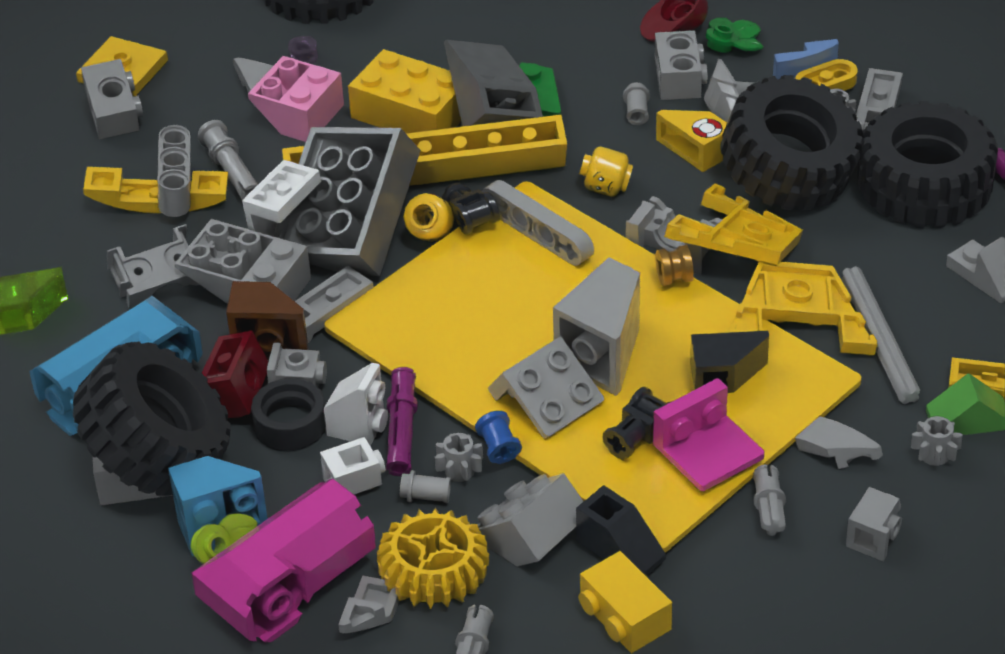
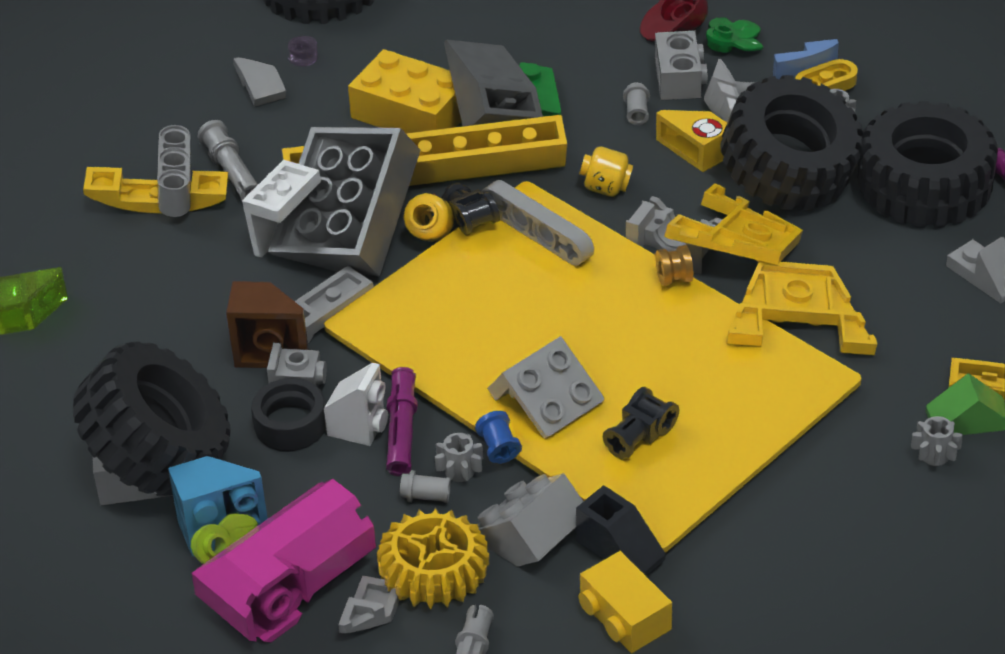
(111, 98): light grey brick -> none
(138, 58): yellow plate -> none
(146, 322): dark azure brick -> none
(149, 270): light grey piece -> none
(235, 253): light grey slope -> none
(236, 371): dark red brick -> none
(298, 96): bright pink slope -> none
(353, 465): white brick -> none
(602, 322): light grey slope -> none
(702, 438): dark pink bracket -> none
(728, 356): black slope -> none
(769, 499): light grey axle -> none
(835, 439): light grey slope -> none
(874, 523): light grey brick -> none
(876, 324): light grey axle -> none
(878, 94): light grey plate -> none

